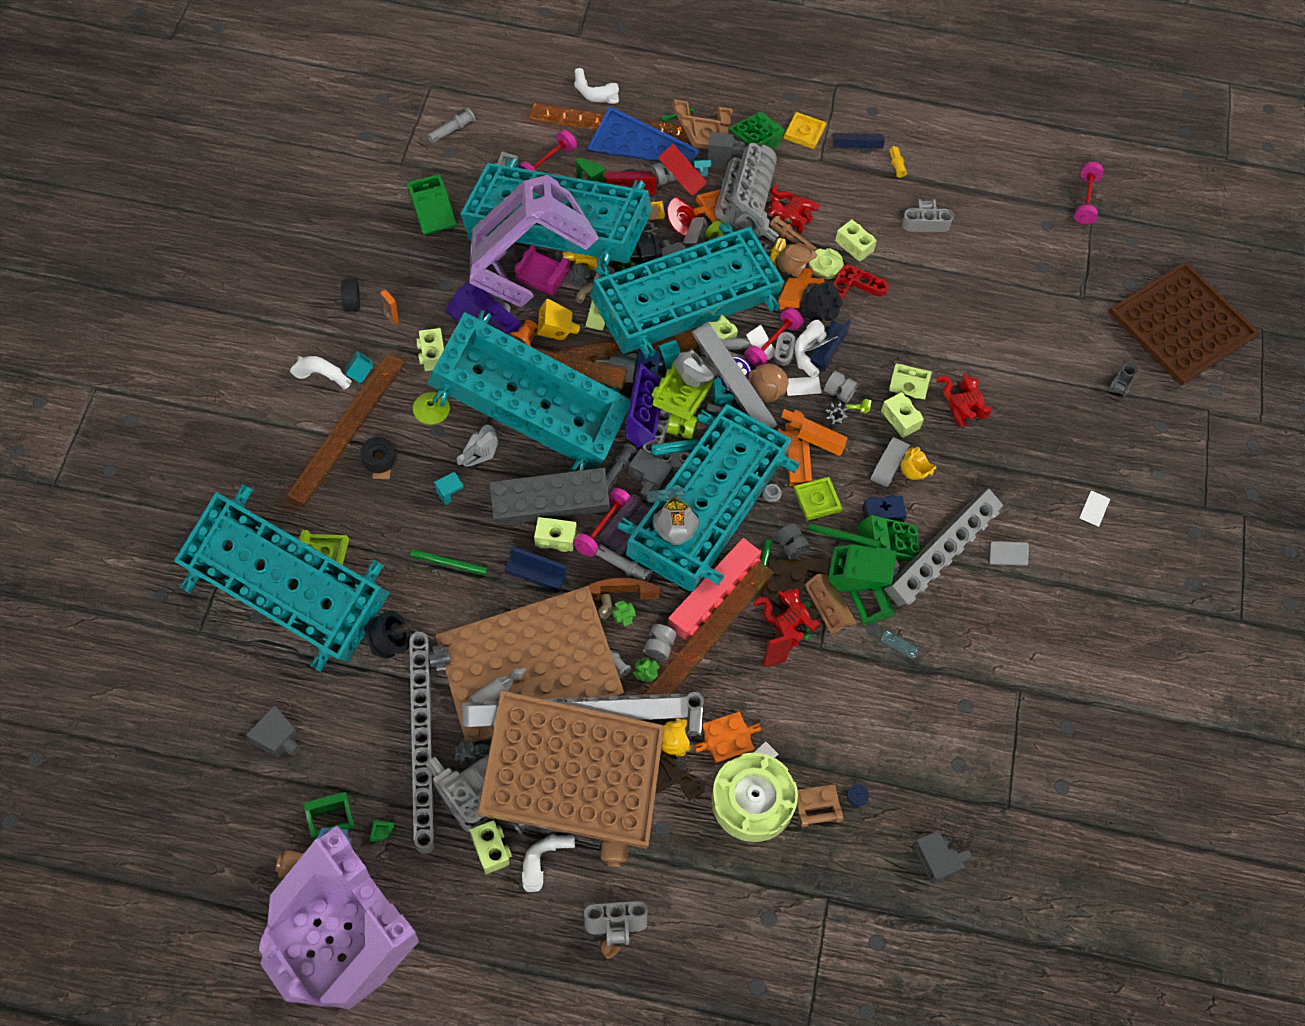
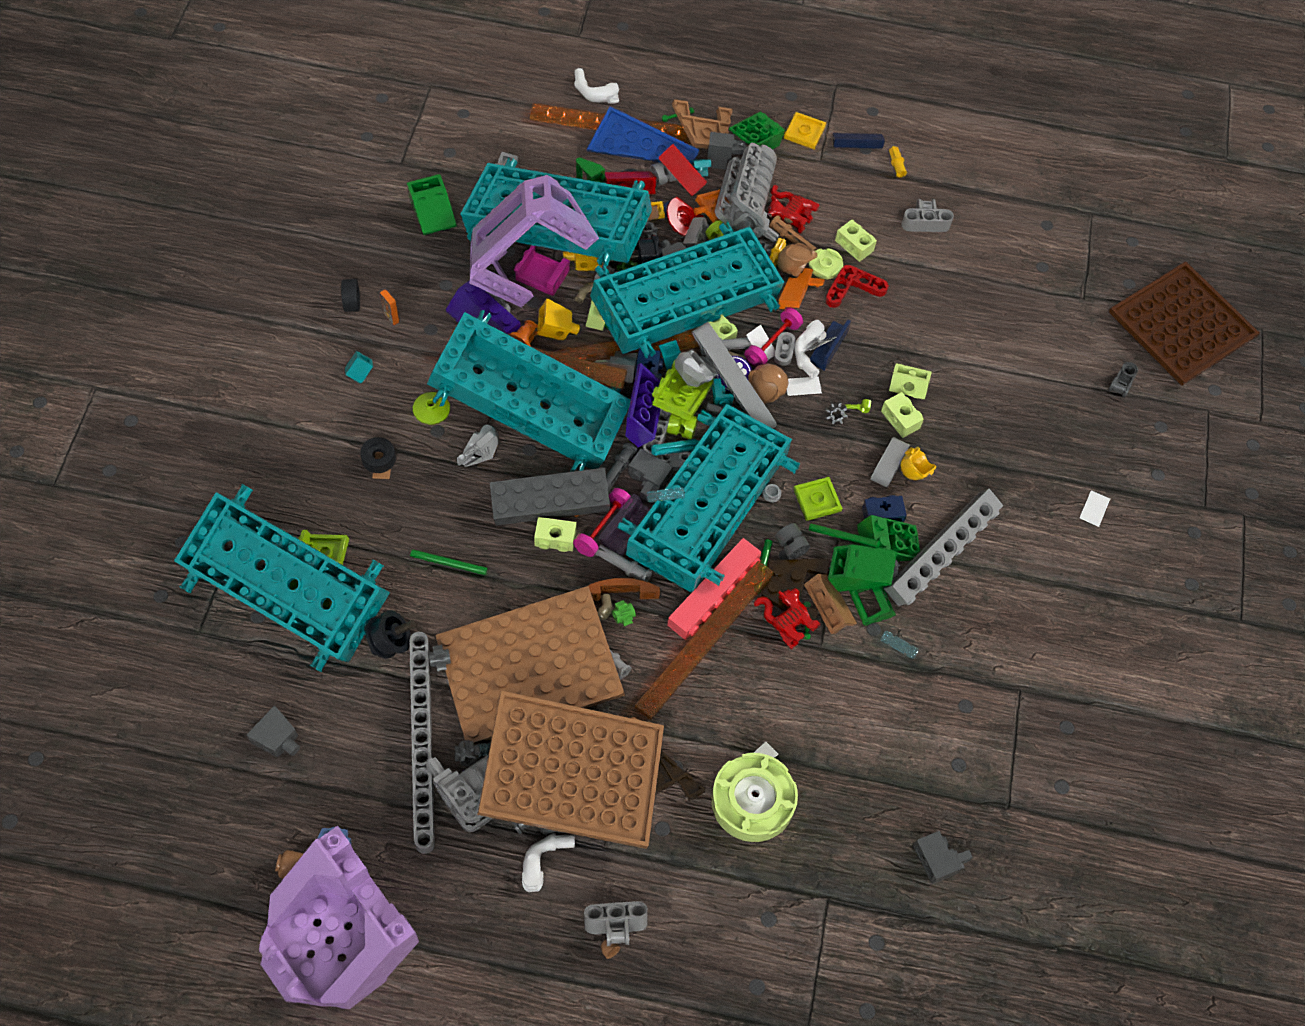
(315, 364): white piece -> none
(326, 805): green tile -> none
(345, 430): clear orange plate -> none
(381, 831): green tile -> none
(431, 349): yellowish green brick -> none
(448, 486): teal panel -> none
(457, 122): light grey pin -> none
(486, 848): yellowish green brick -> none
(492, 690): light grey wheel -> none
(536, 569): dark blue panel -> none
(565, 140): dark pink axle -> none
(579, 275): dark grey gear -> none
(614, 853): medium nougat head -> none
(633, 706): light grey beam -> none
(646, 669): bright green gear -> none
(658, 644): light grey wheel -> none
(674, 738): yellow cap -> none
(676, 522): light grey helmet -> none
(694, 718): light grey piece -> none
(727, 737): orange plate -> none
(779, 647): red panel -> none
(800, 453): orange piece -> none
(816, 433): orange piece -> none
(817, 799): medium nougat plate -> none
(821, 302): black wheel -> none
(840, 386): light grey wheel -> none
(857, 795): dark blue tile -> none
(963, 403): red animal -> none
(1008, 553): light grey slope -> none
(1086, 213): dark pink axle -> none

